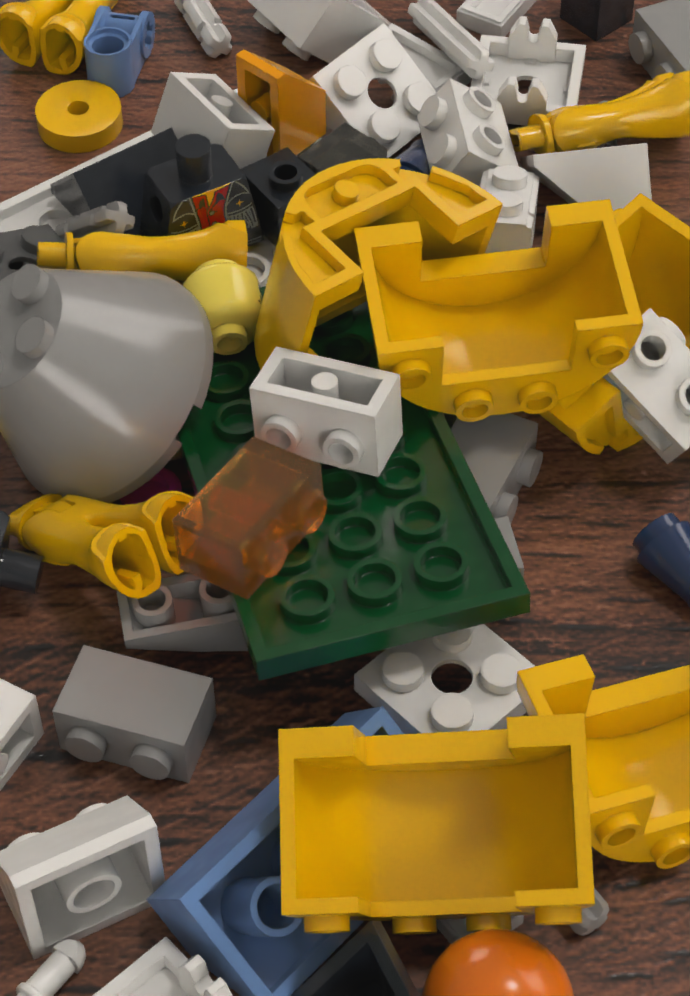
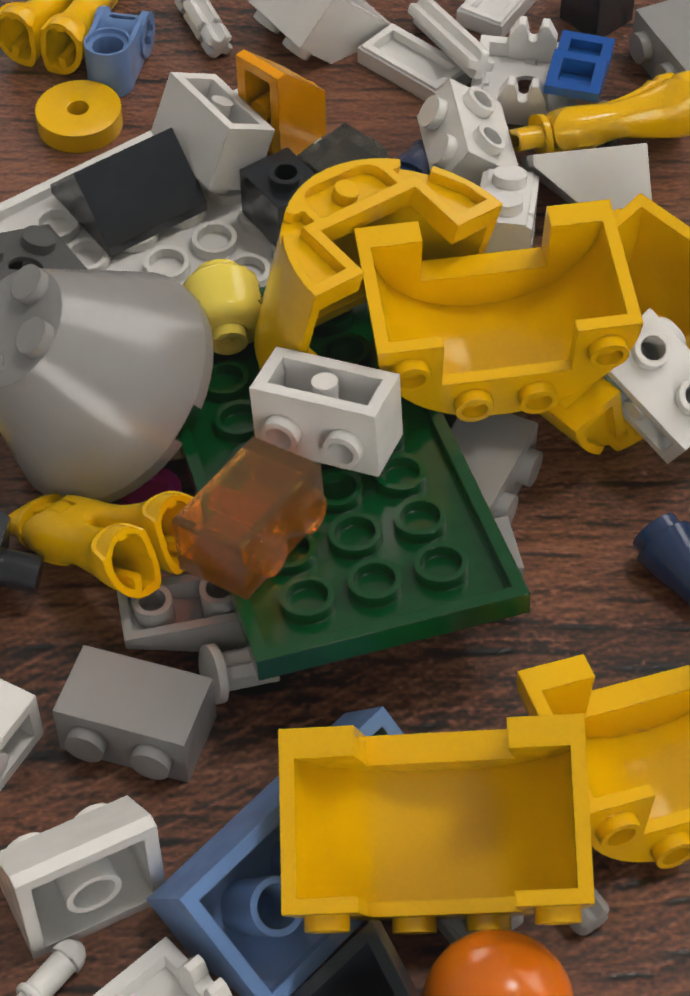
(104, 218): light grey axle -> none
(167, 255): yellow piece -> none
(197, 192): black torso -> none
(229, 670): none -> white piece
(347, 97): white piece -> none
(404, 687): white piece -> none
(579, 66): none -> blue slope

